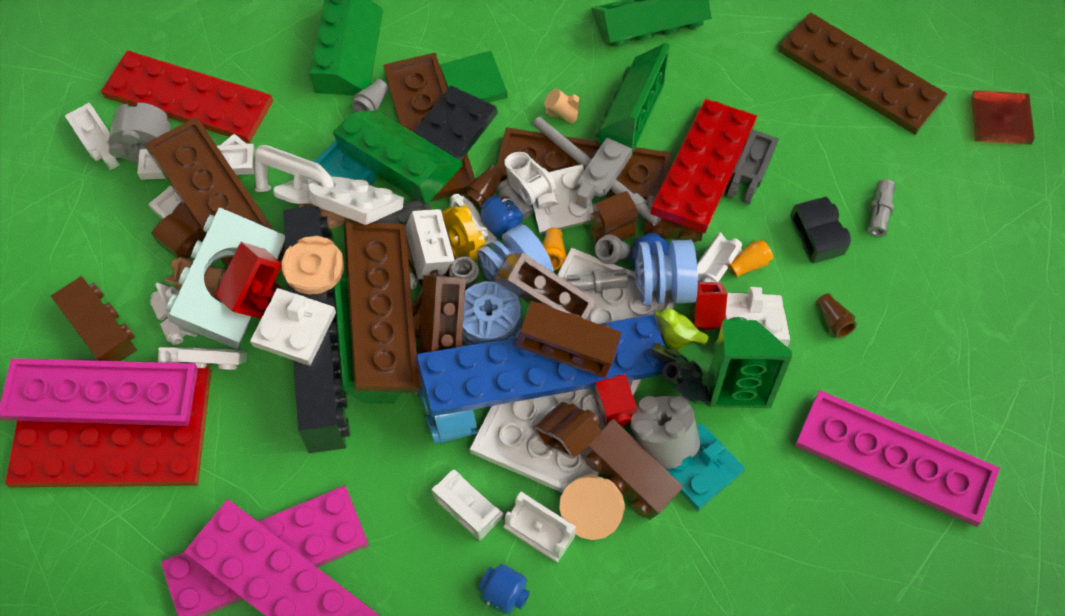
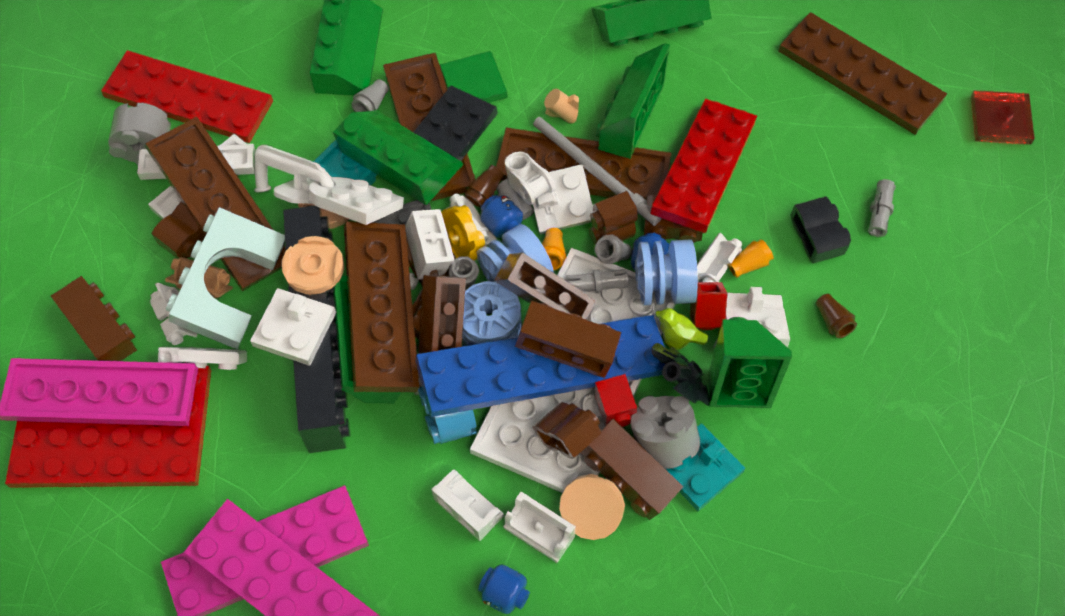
(92, 134): white hinge -> none
(249, 281): red brick -> none
(602, 171): light grey hinge -> none
(753, 163): dark grey hinge -> none
(898, 458): dark pink plate -> none

